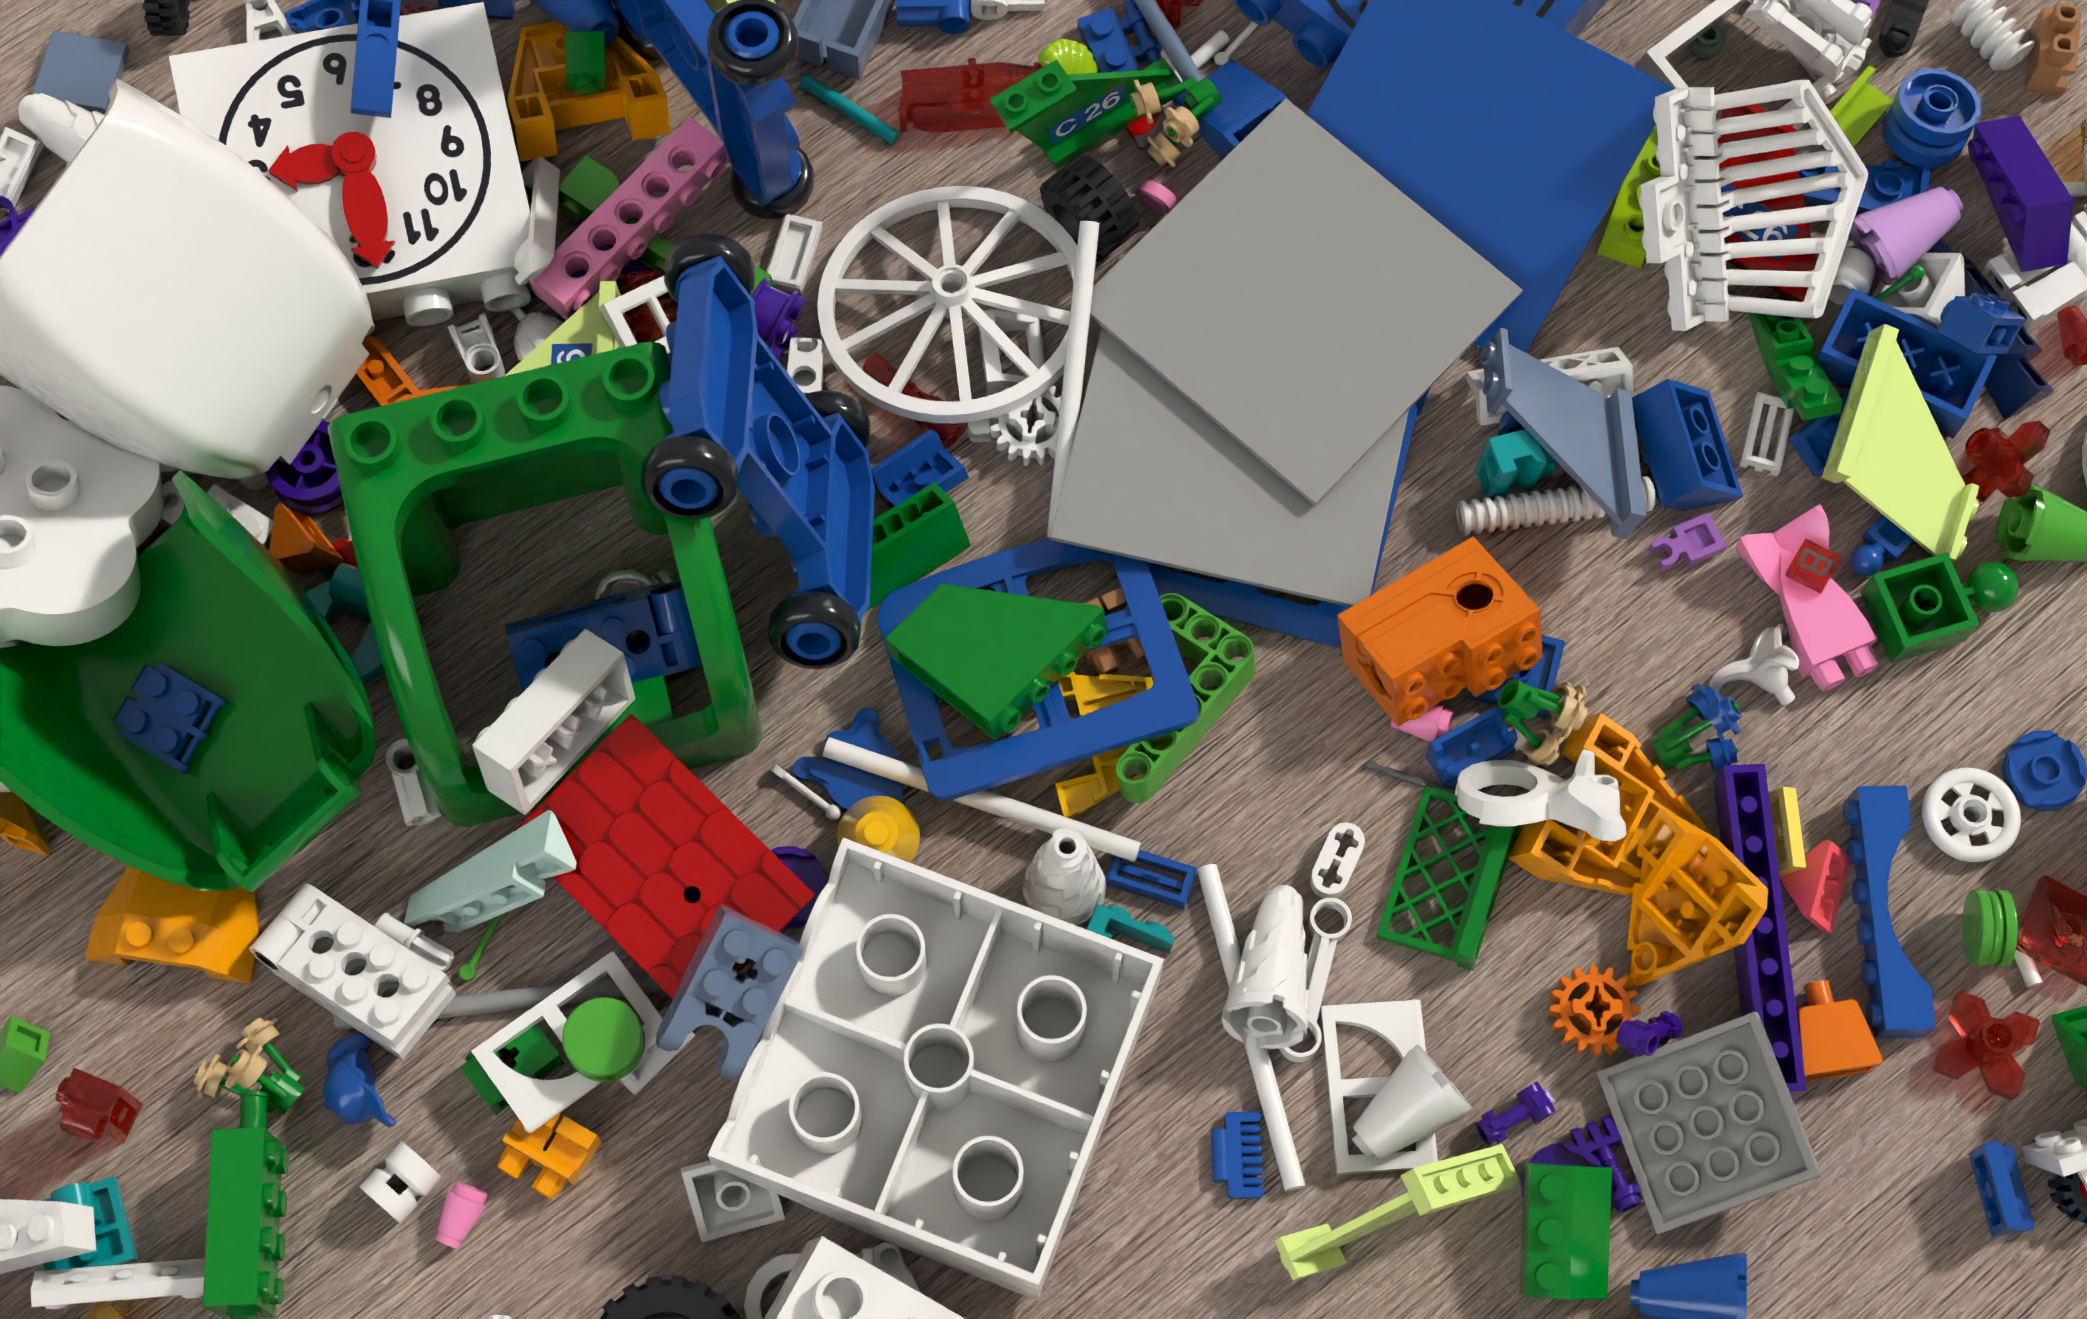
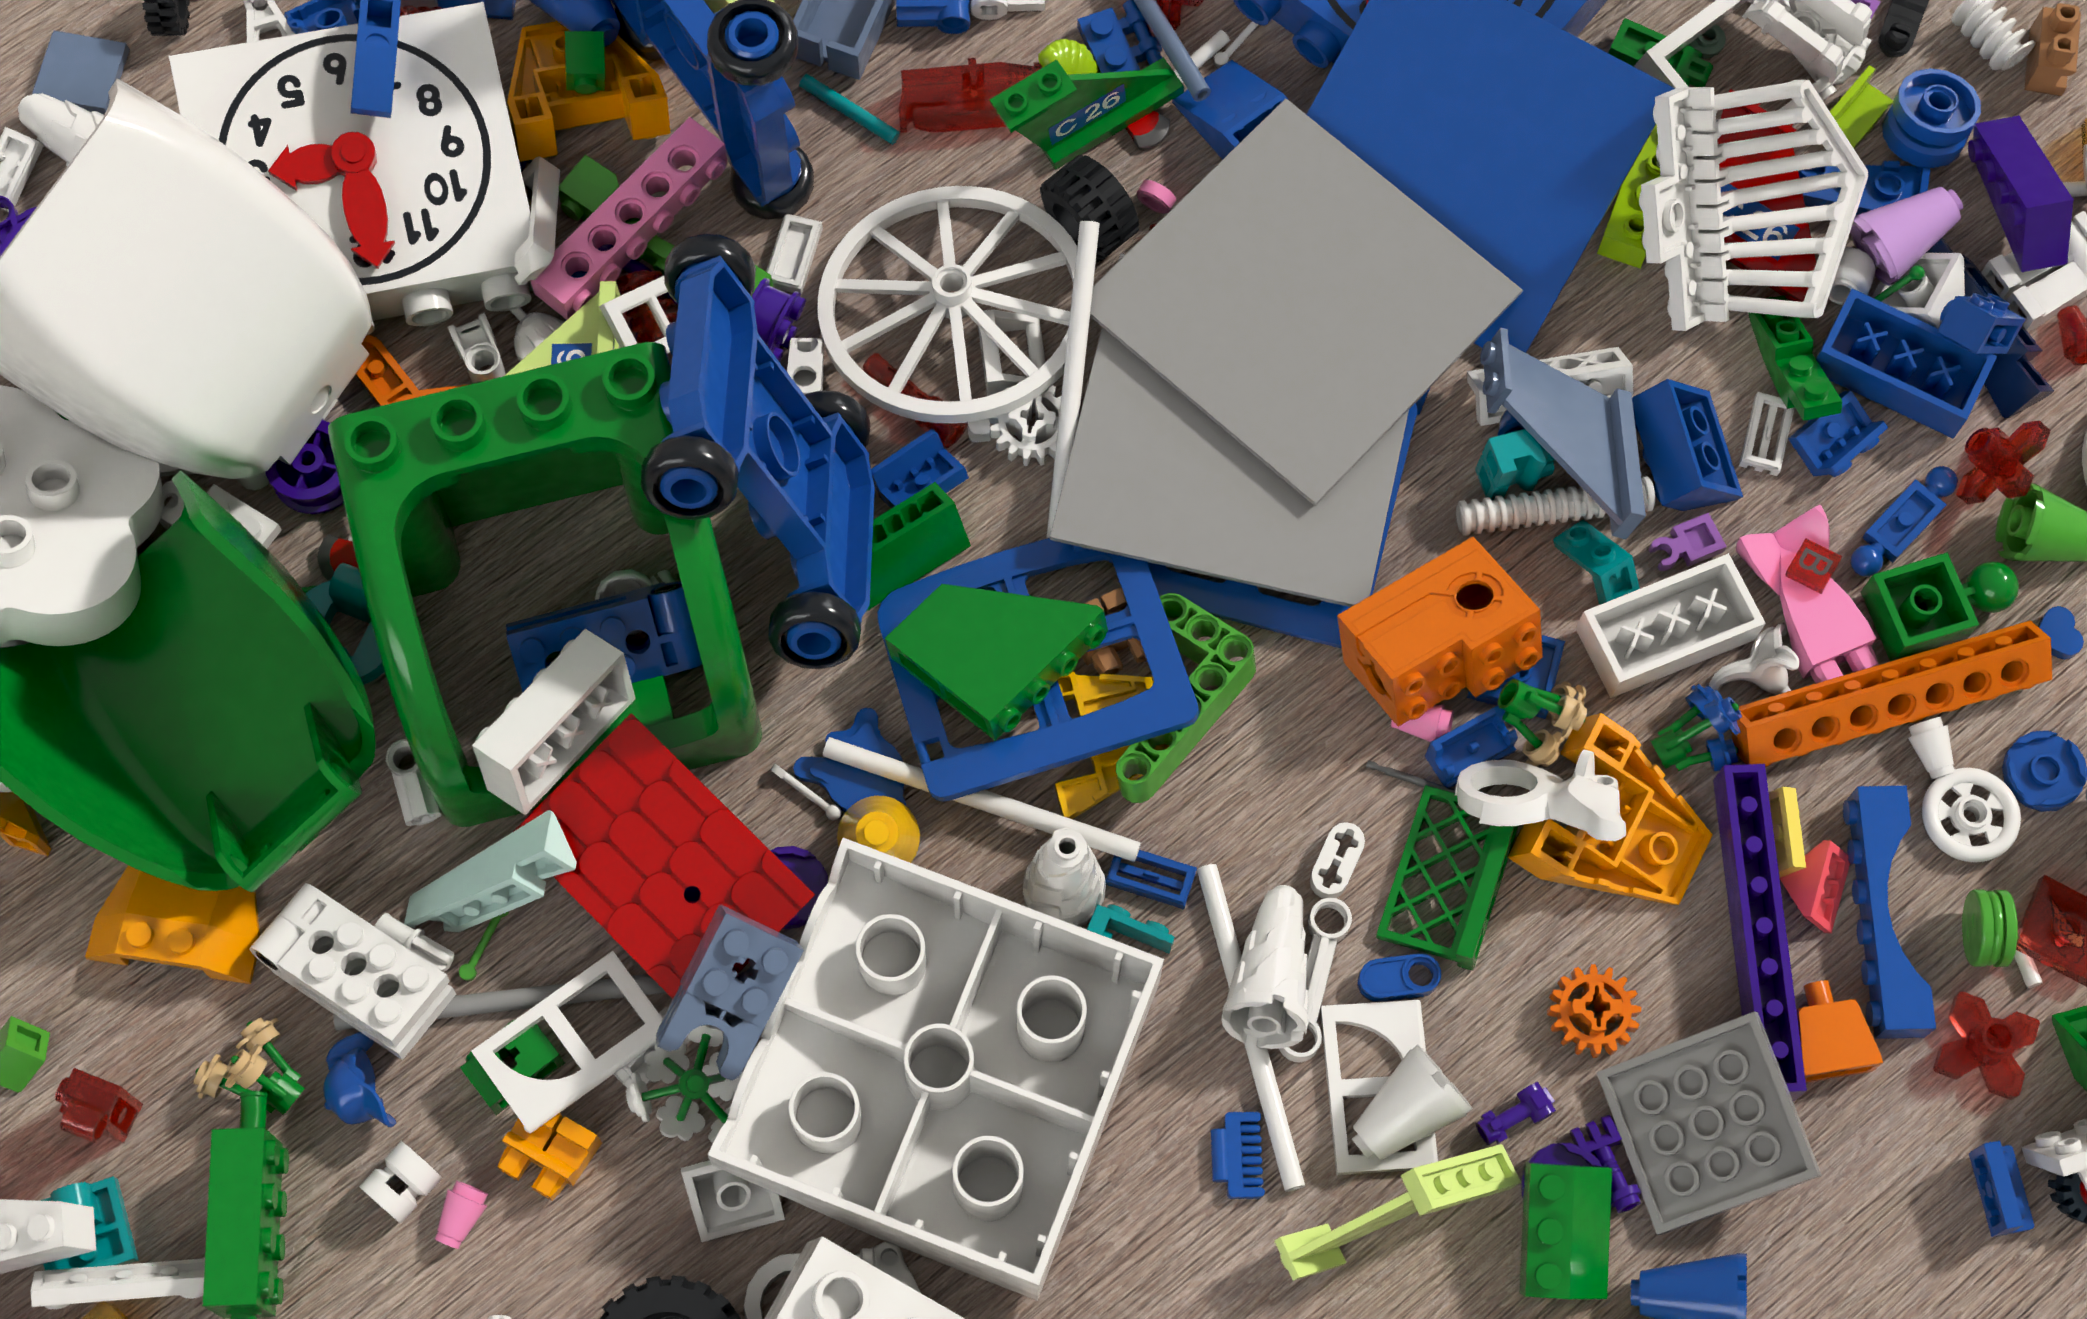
(167, 714): blue plate -> none
(300, 542): orange slope -> none
(603, 1039): bright green head -> none
(680, 1114): none -> white plant
(1179, 123): tan plant -> none
(1390, 981): none -> blue piece
(1605, 560): none -> teal bracket
(1635, 40): none -> green hinge
(1644, 1038): dark purple bar -> none
(1669, 625): none -> white brick
(1688, 900): light orange wedge -> none
(1893, 694): none -> orange brick
(1895, 453): yellowish green piece -> none
(1933, 746): none -> white cone
(2059, 626): none -> blue tile

